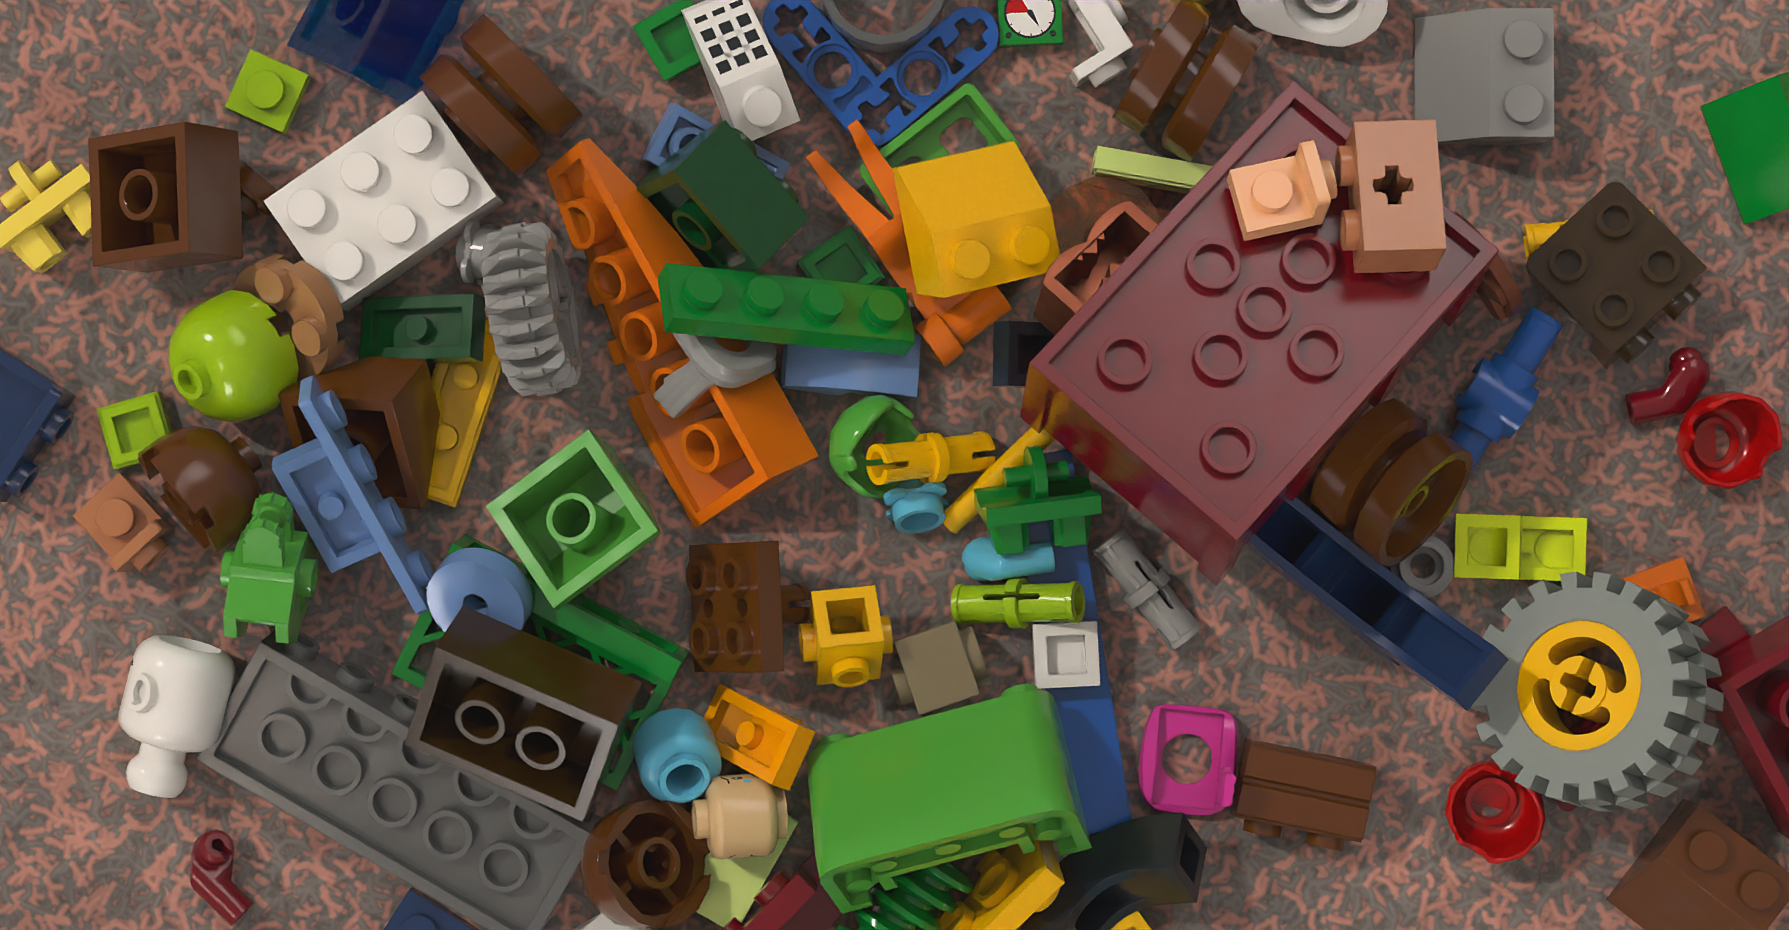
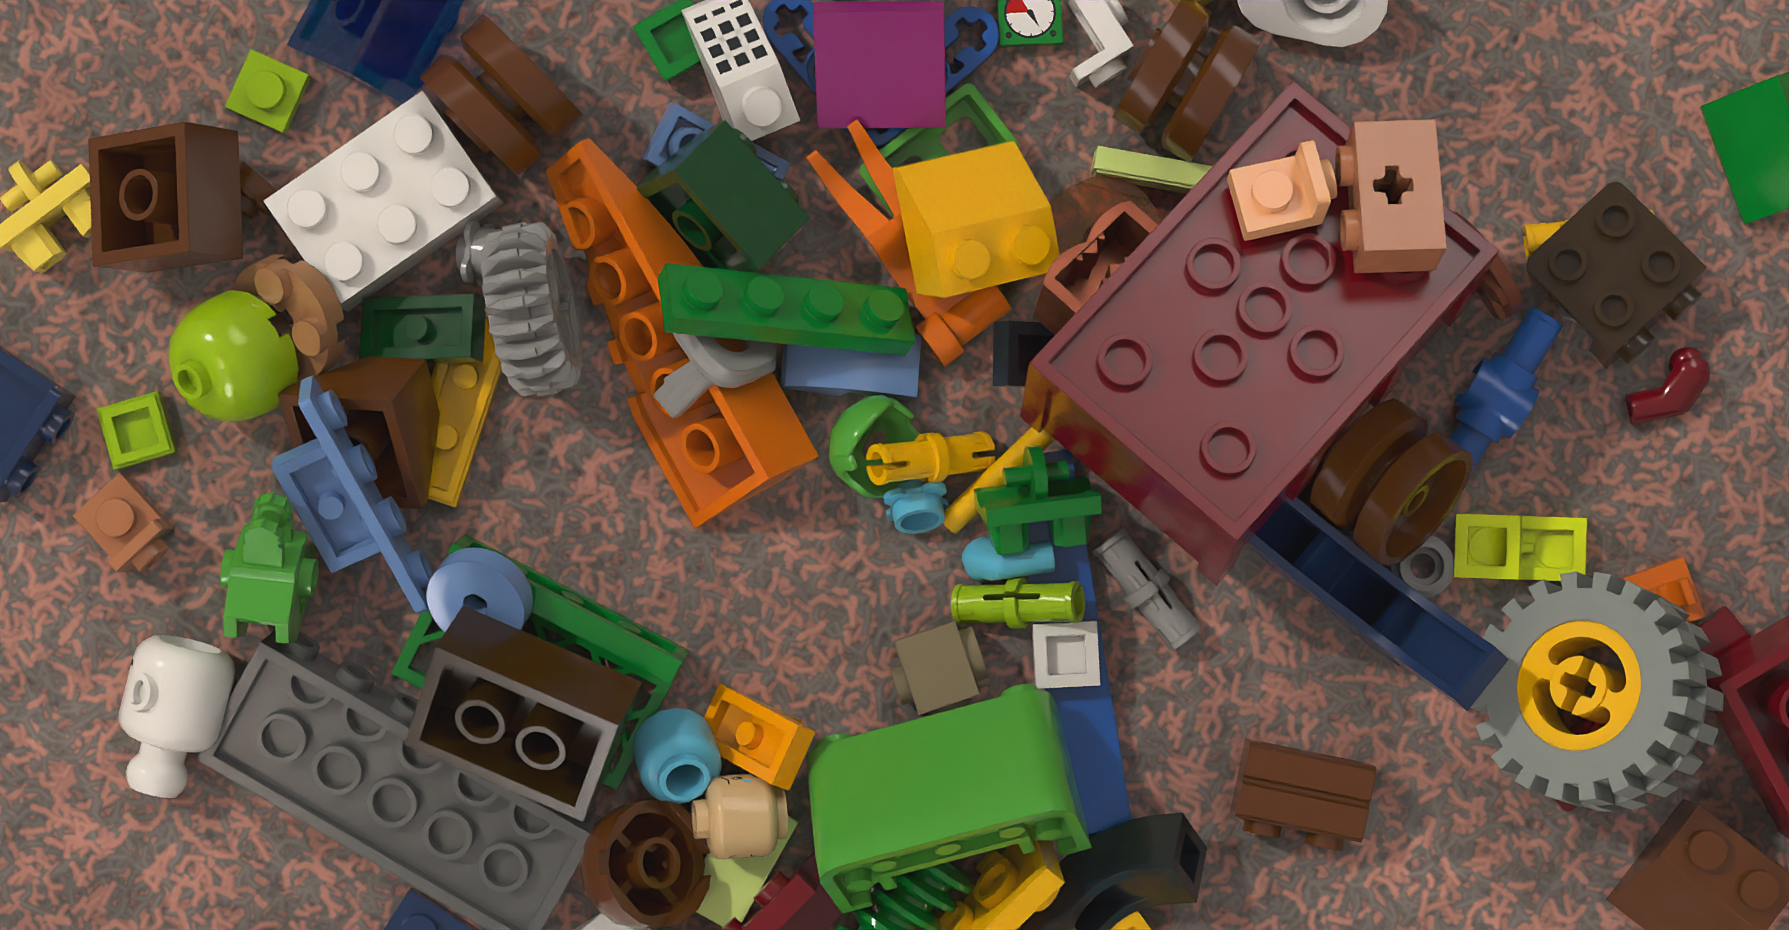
(206, 483): reddish brown cylinder -> none
(212, 875): dark red arm -> none
(575, 518): bright green slope -> none
(740, 607): reddish brown plate -> none
(842, 260): green tile -> none
(845, 636): yellow brick -> none
(880, 64): none -> magenta tile
(1216, 788): dark pink piece -> none
(1486, 75): light grey slope -> none
(1500, 836): red hair -> none
(1752, 435): red hair -> none

